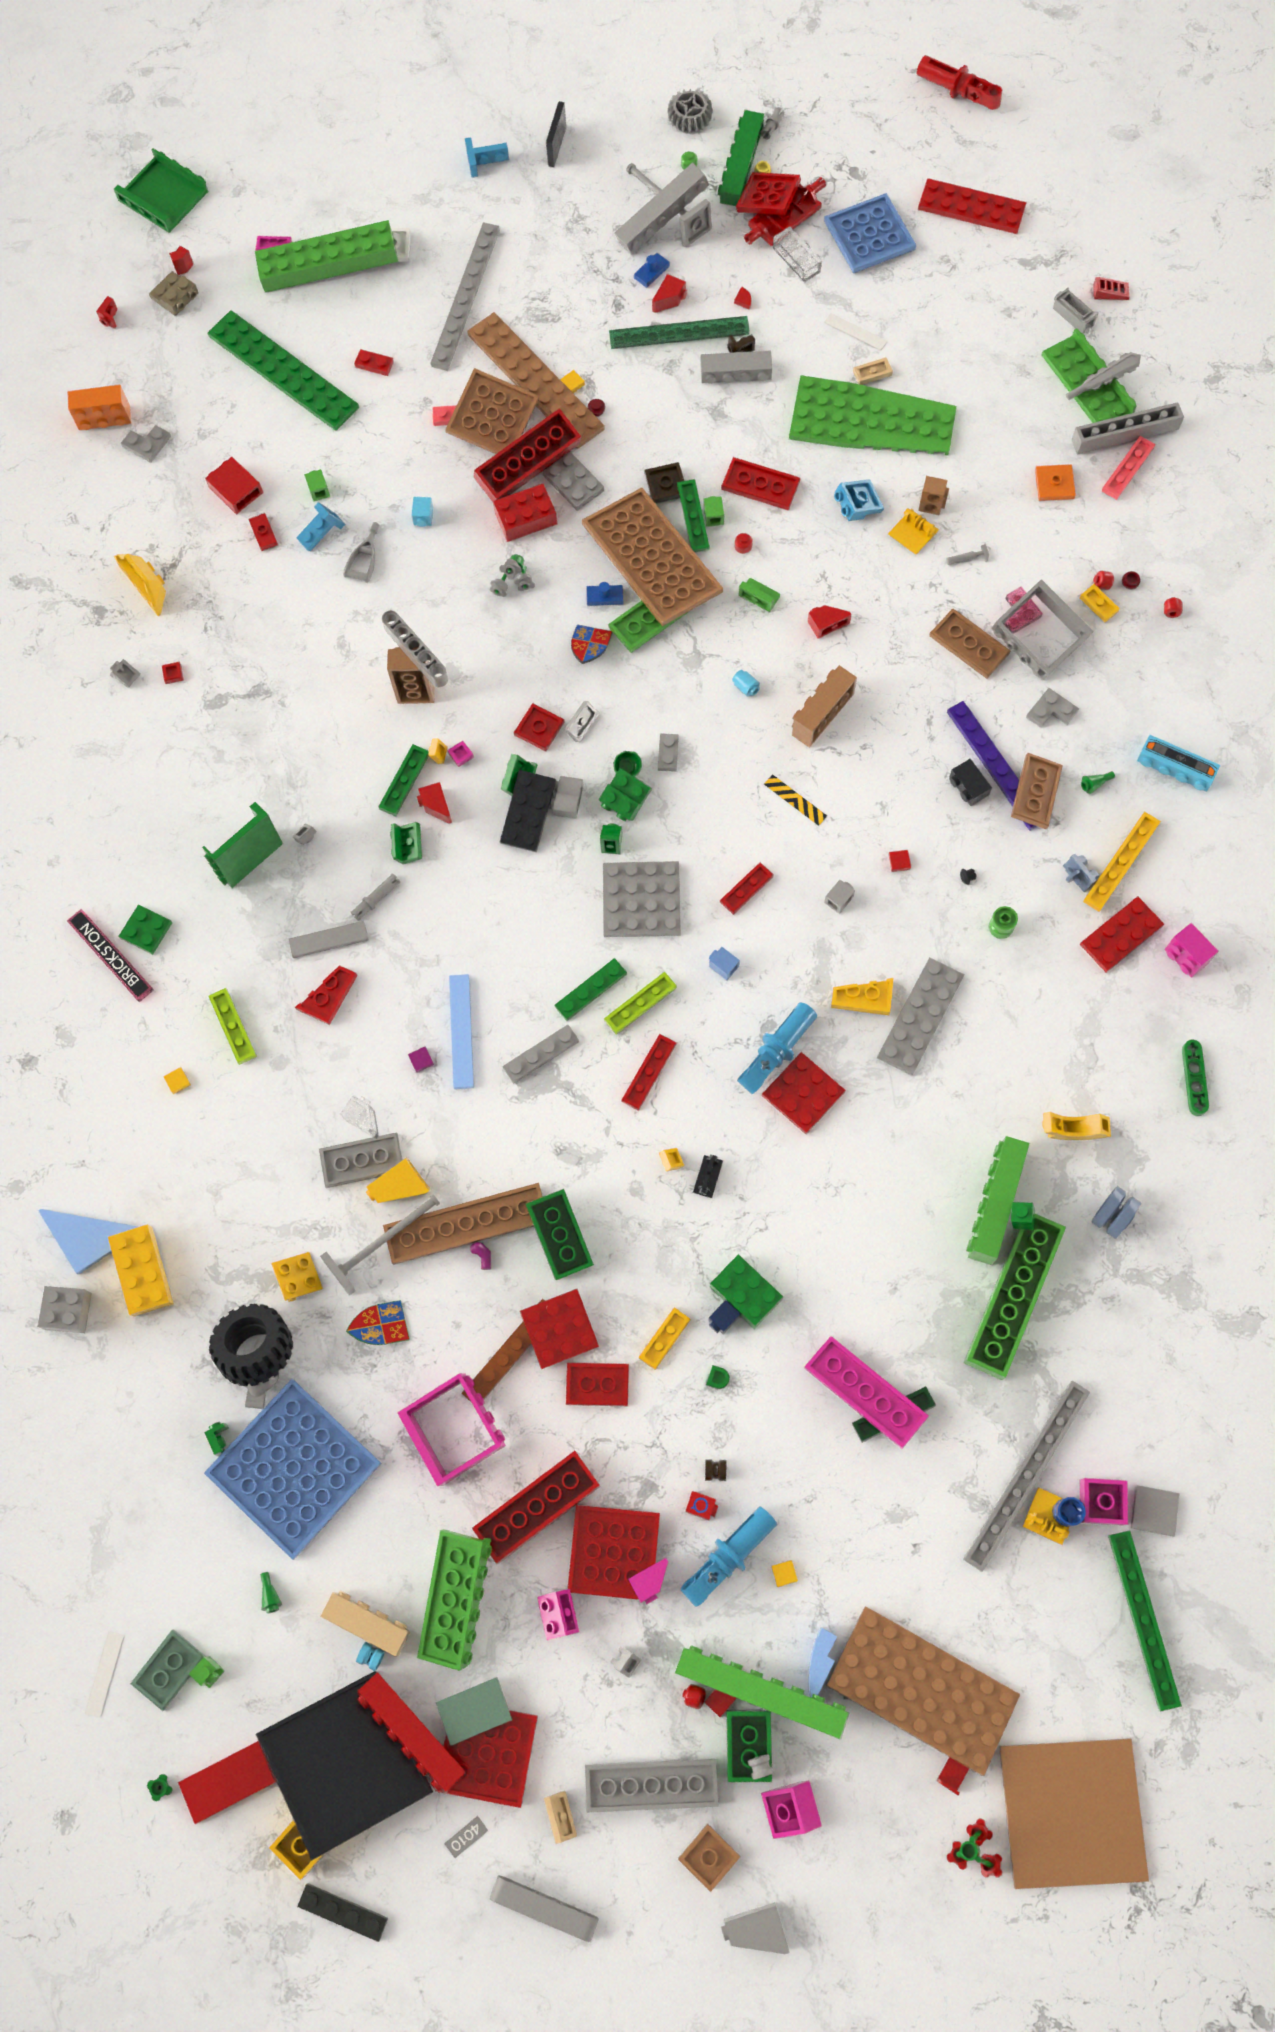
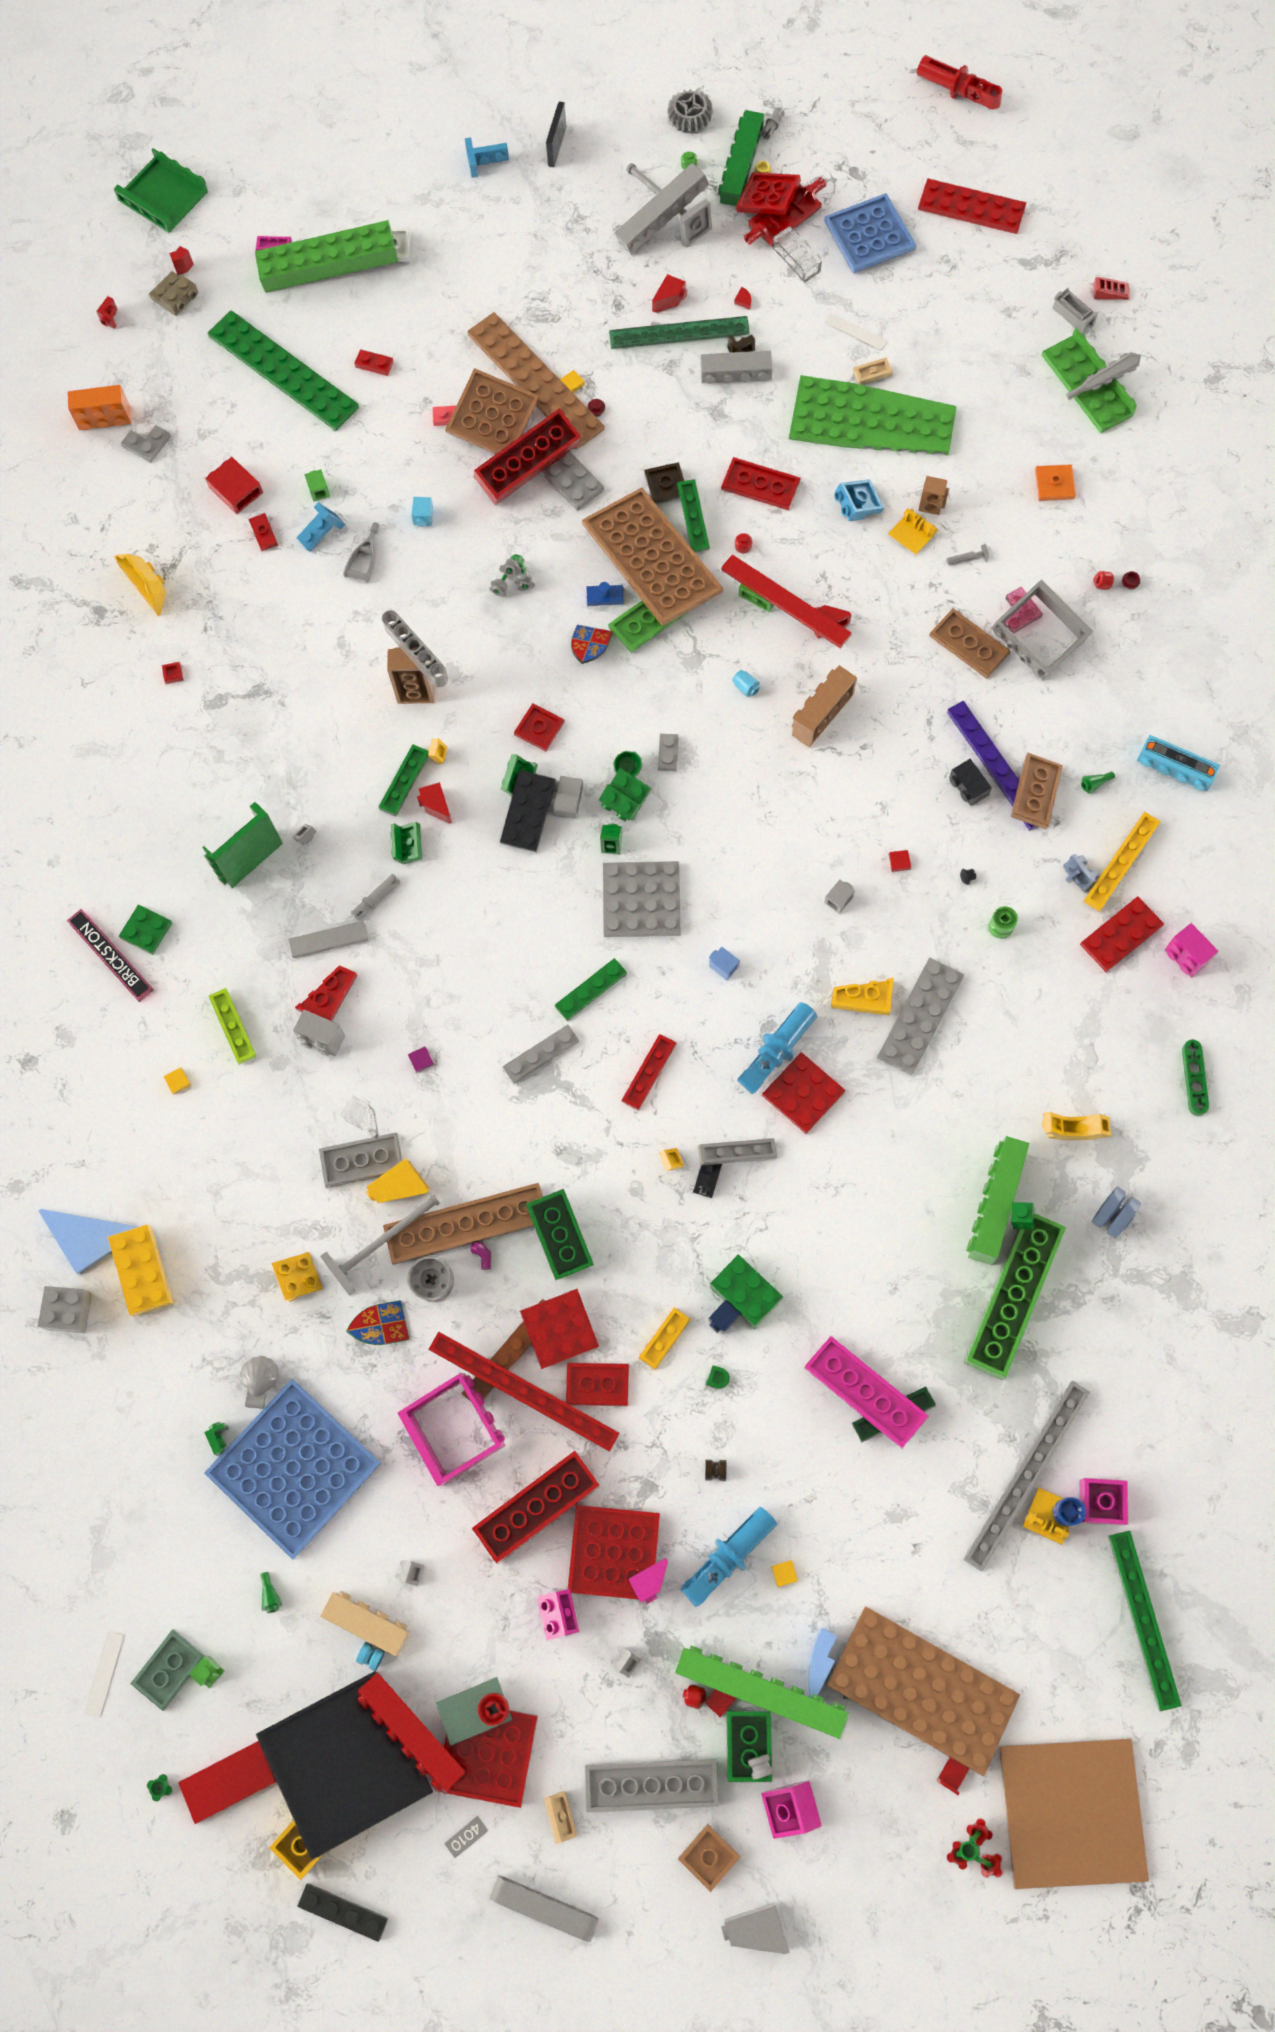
(124, 672): light grey bracket -> none
(239, 1327): black tyre -> none
(319, 1033): none -> light grey brick
(410, 1573): none -> light grey tile
(419, 1277): none -> light grey wheel
(454, 1600): bright green bracket -> none
(460, 753): dark pink plate -> none
(461, 1031): light blue tile -> none
(465, 296): light grey plate -> none
(484, 1709): none -> red wheel
(524, 1391): none -> red plate
(525, 512): red brick -> none
(581, 721): plate -> none
(640, 1003): lime plate -> none
(651, 270): blue tile -> none
(701, 1506): red brick -> none
(713, 511): bright green brick -> none
(737, 1151): none -> light grey tile
(746, 888): red tile -> none
(786, 601): none -> red tile
(795, 800): sticker -> none
(1052, 704): light grey plate -> none
(1099, 603): yellow plate -> none
(1127, 428): light grey brick -> none
(1128, 467): coral plate -> none
(1155, 1510): light grey tile -> none
(1173, 607): red piece -> none

